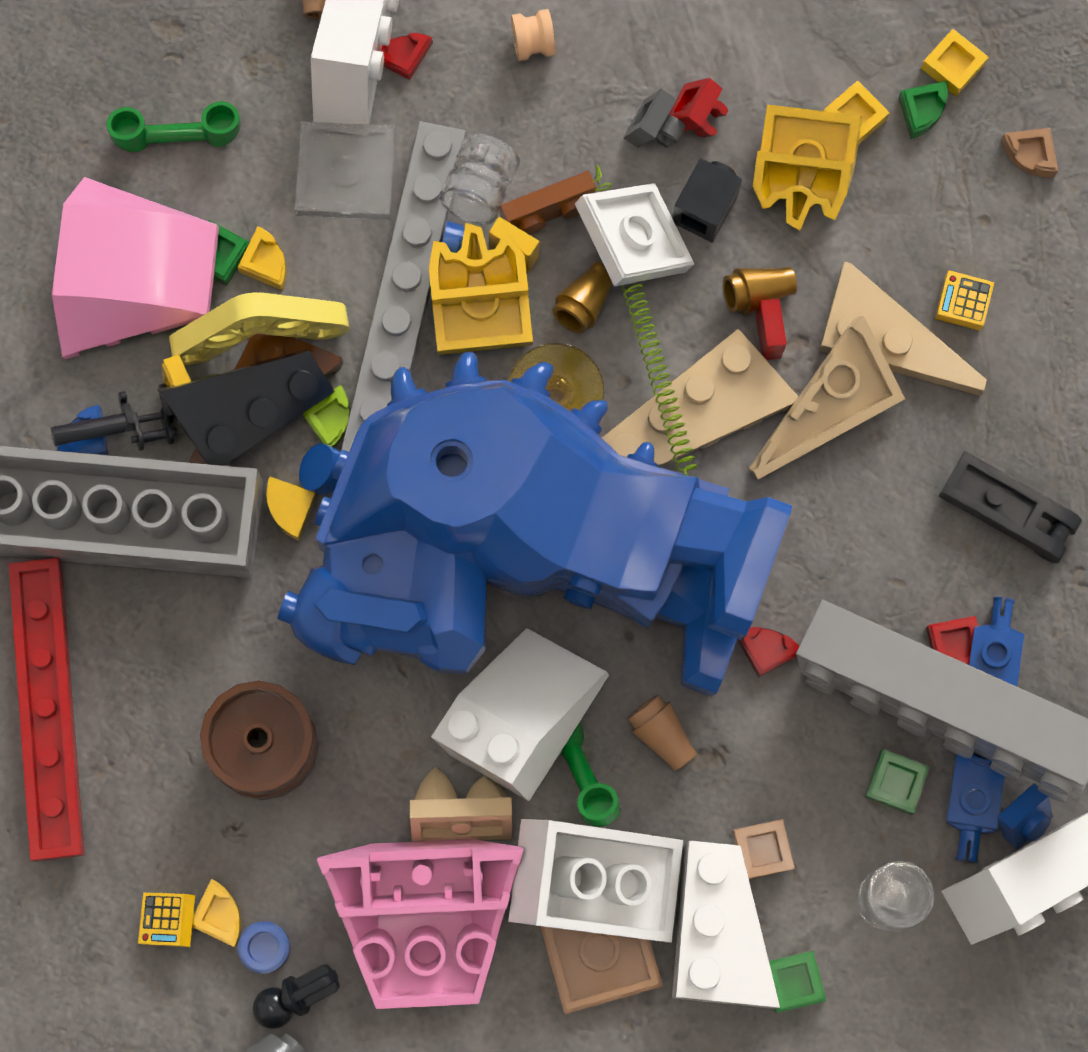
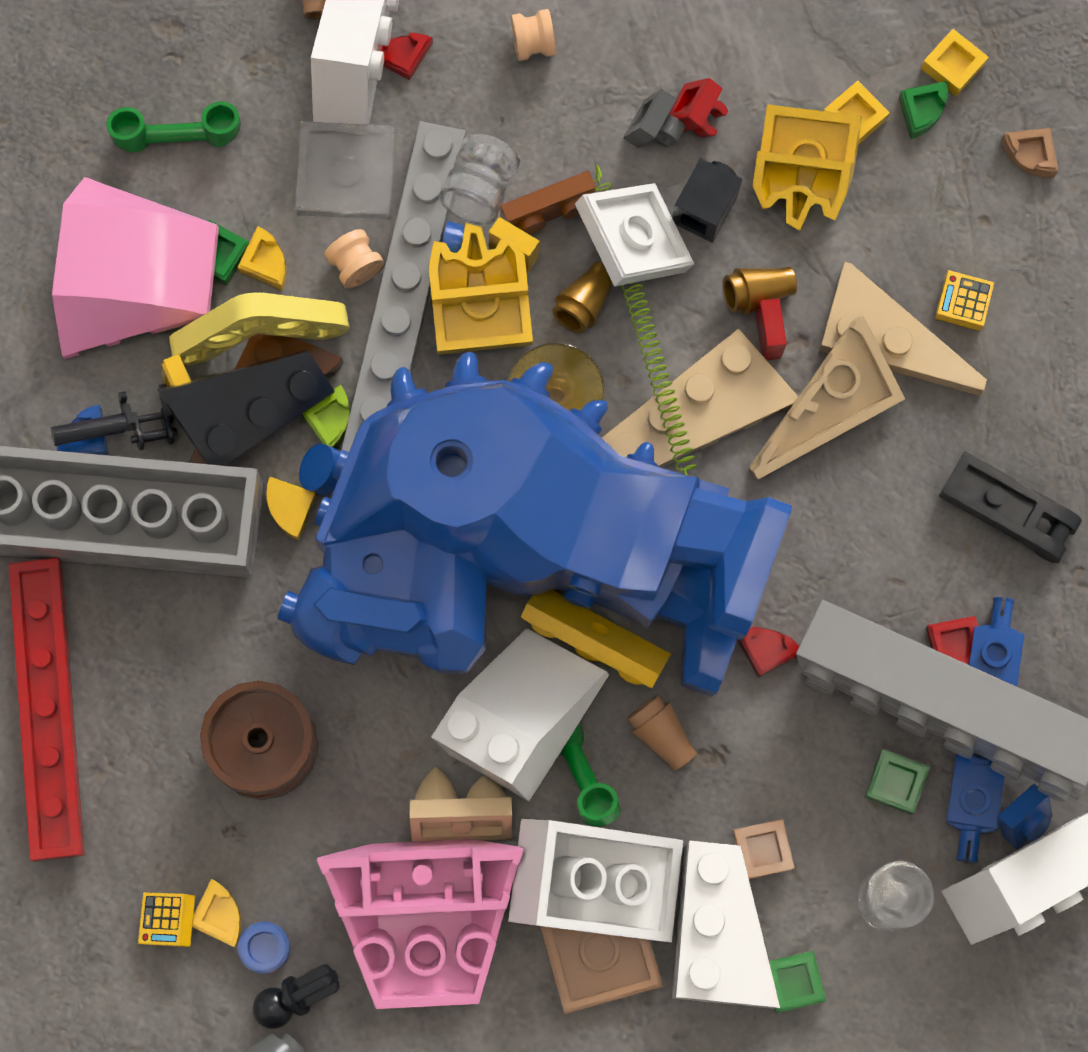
(354, 258): none -> light nougat wheel
(596, 638): none -> yellow tile

